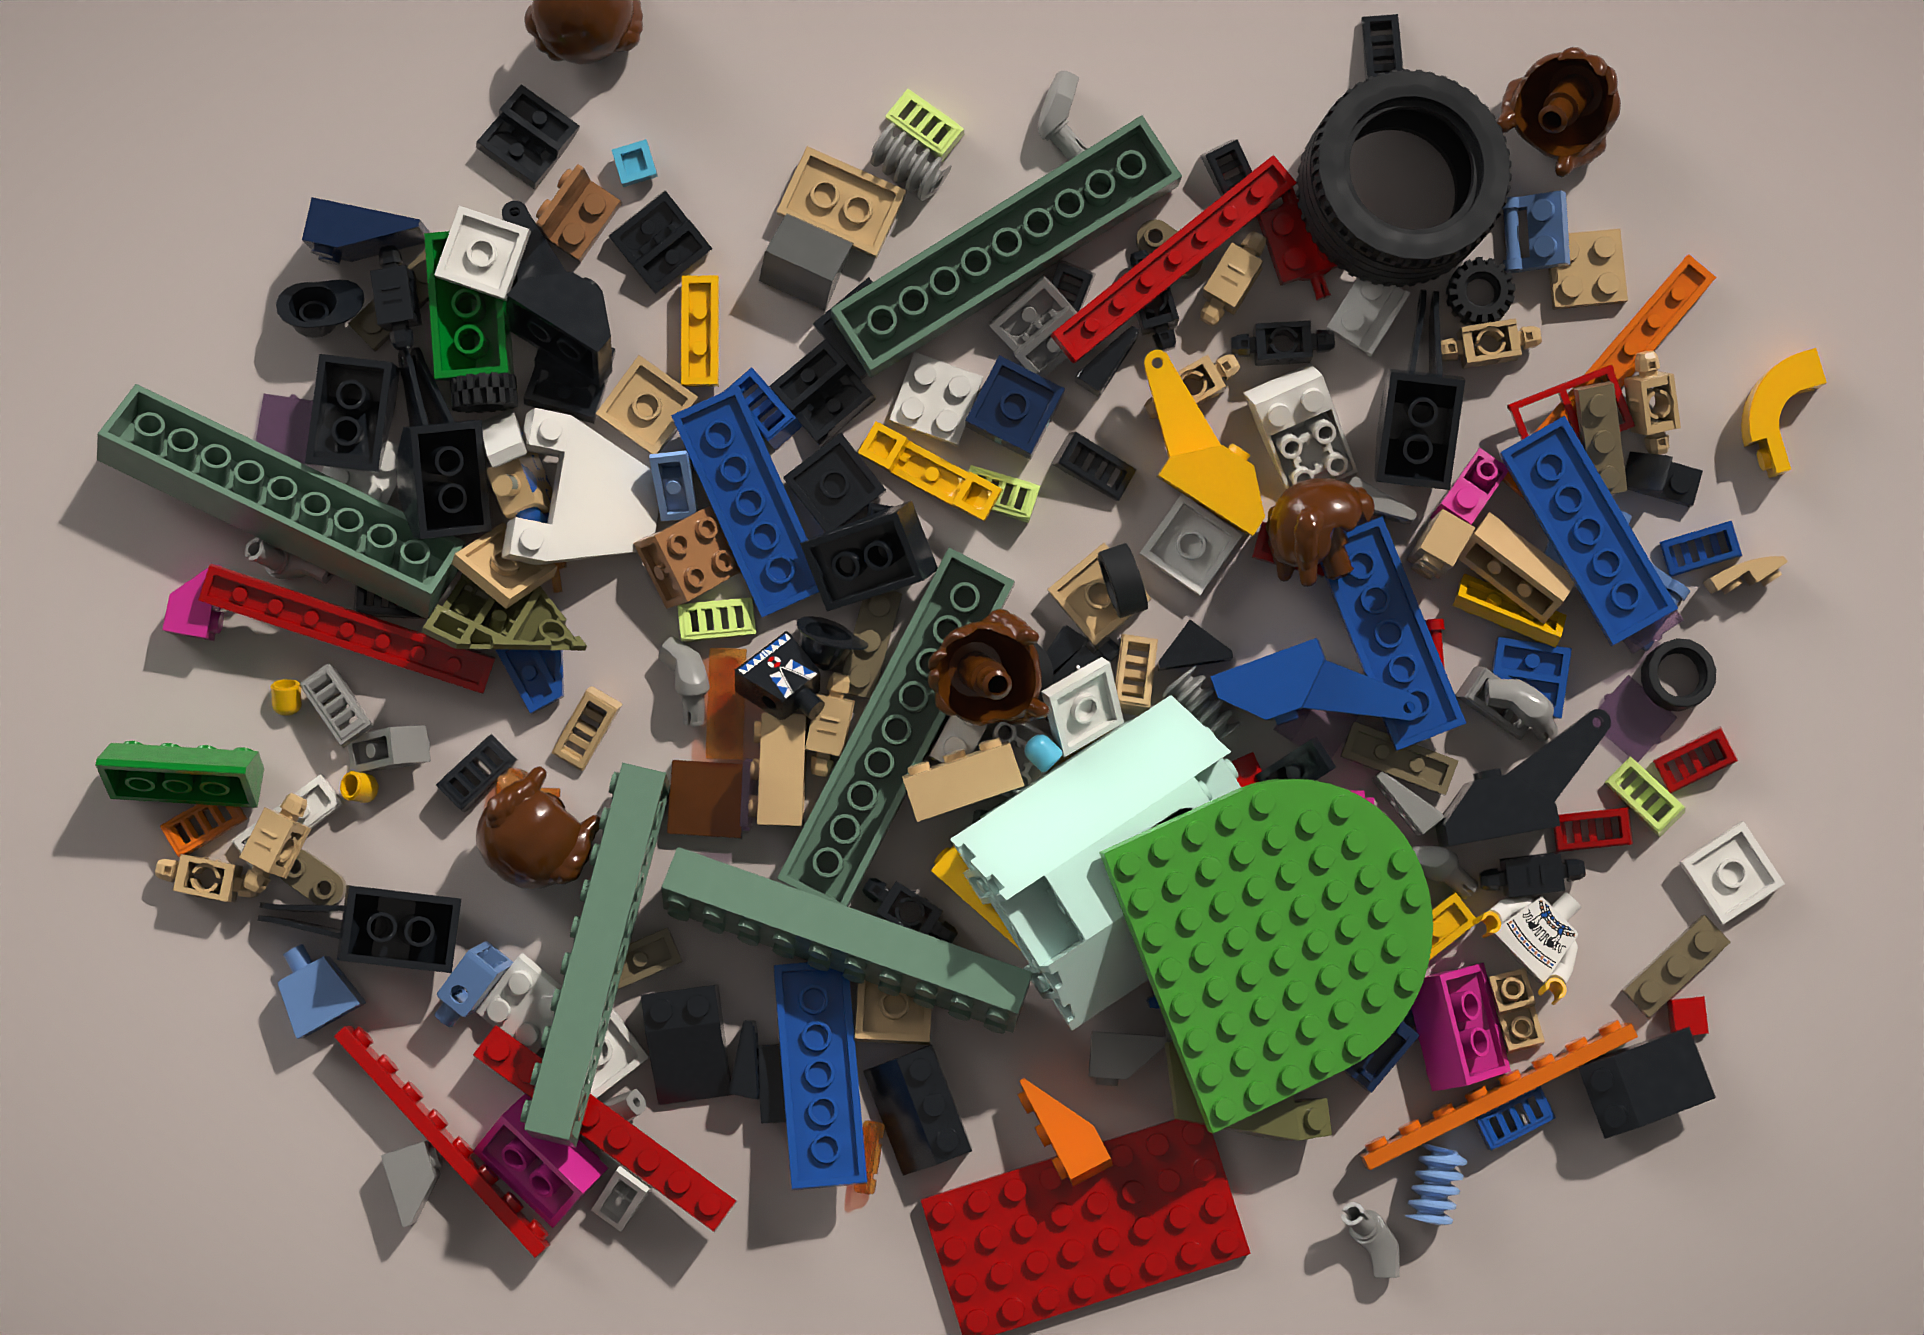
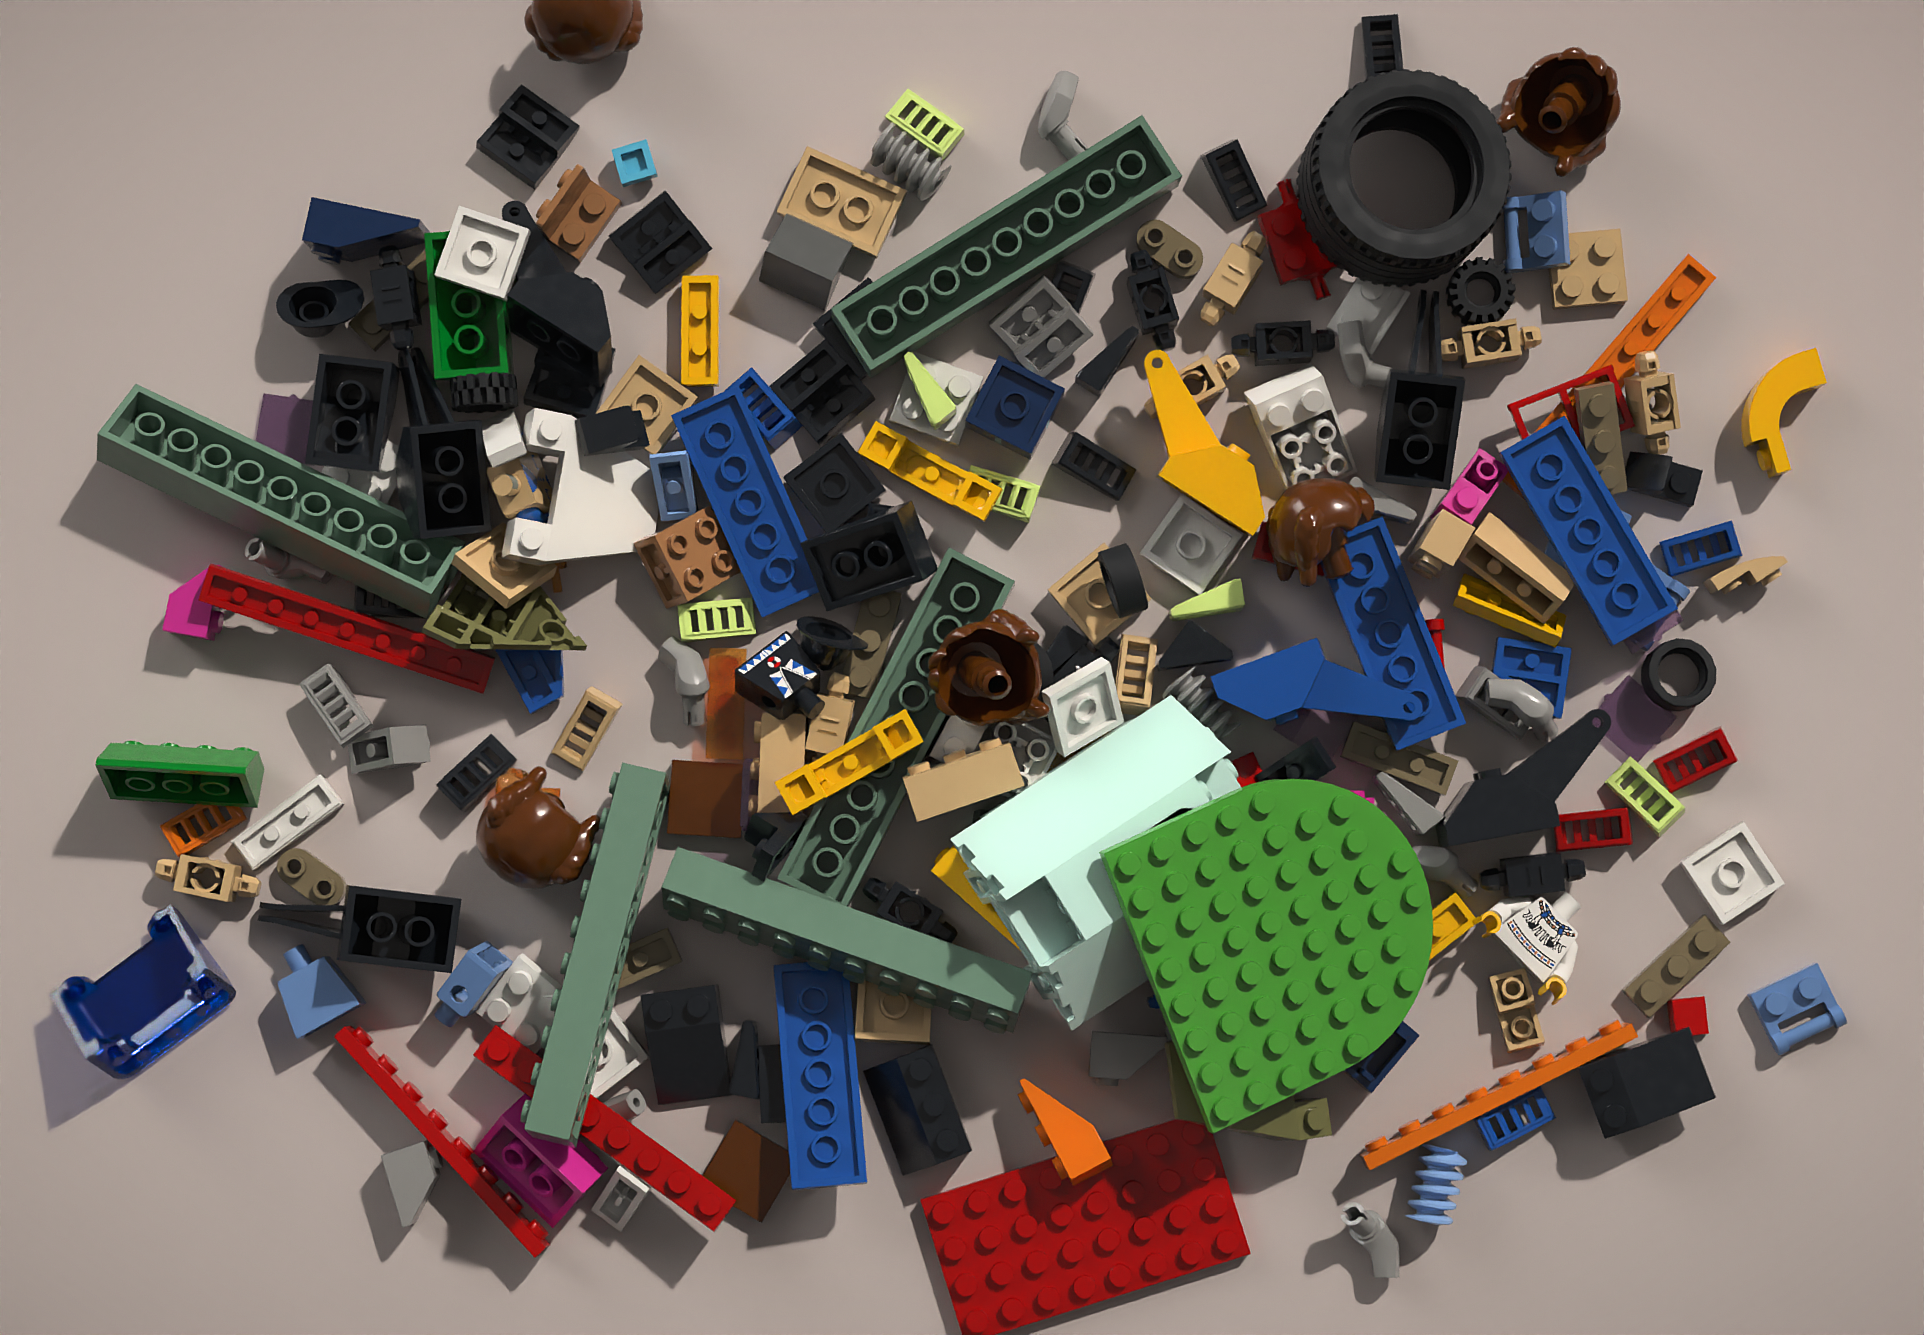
(145, 999): none -> clear blue windscreen
(275, 843): tan piece -> none
(286, 697): yellow piece -> none
(359, 787): yellow piece -> none
(612, 431): none -> black slope
(749, 1169): none -> reddish brown tile
(774, 837): none -> black slope
(849, 762): none -> yellow slope
(872, 1131): clear orange axle -> none
(933, 399): none -> yellowish green slope
(1042, 752): medium azure piece -> none
(1173, 259): red plate -> none
(1220, 600): none -> yellowish green slope
(1357, 358): none -> light grey arm
(1459, 1028): dark pink slope -> none
(1790, 997): none -> medium blue plate

